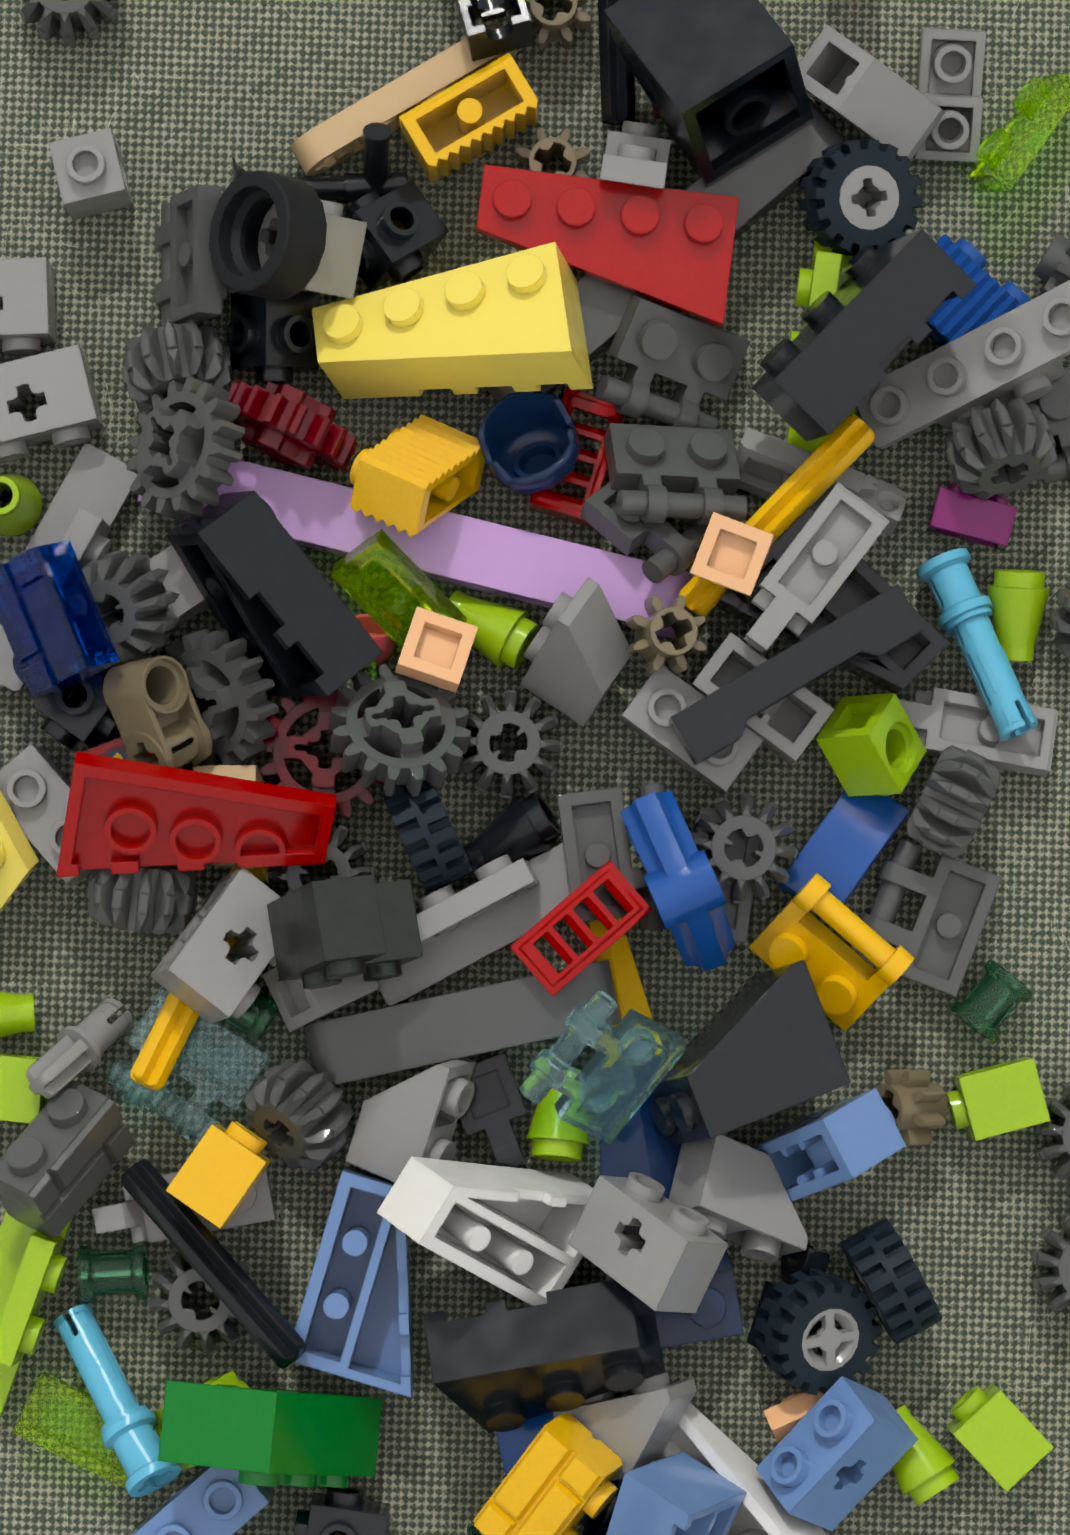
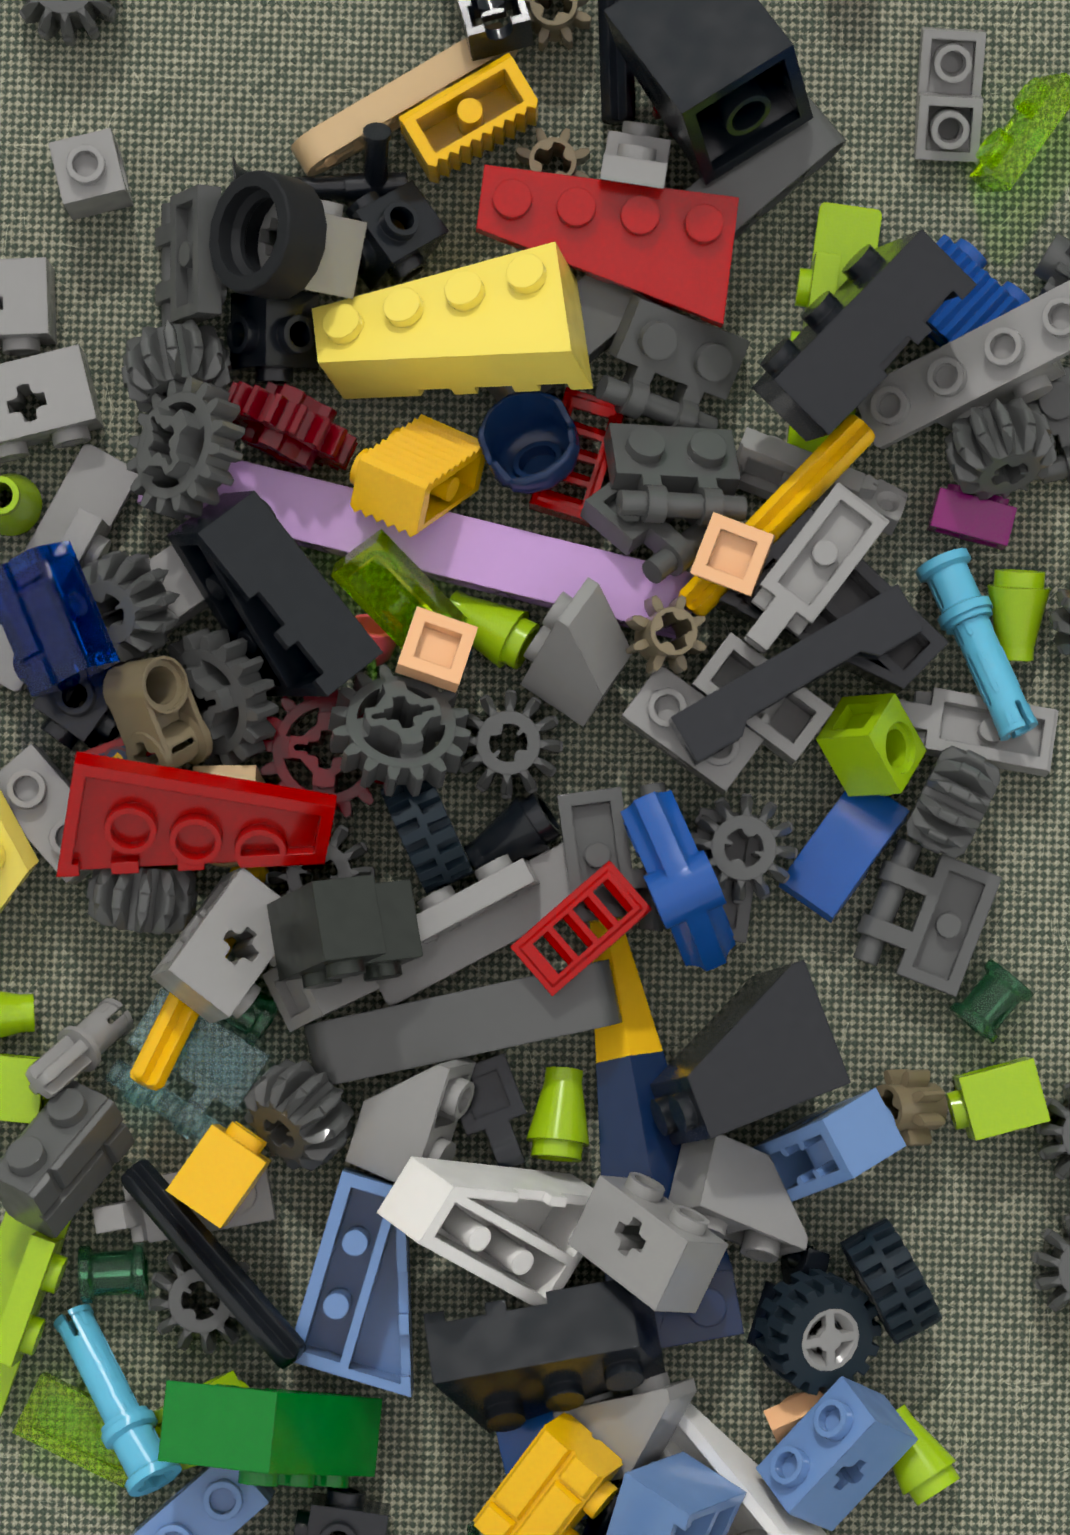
(616, 1078): clear light blue plate -> none
(837, 200): black wheel -> none
(839, 974): yellow plate -> none
(867, 93): light grey slope -> none
(997, 1434): lime brick -> none

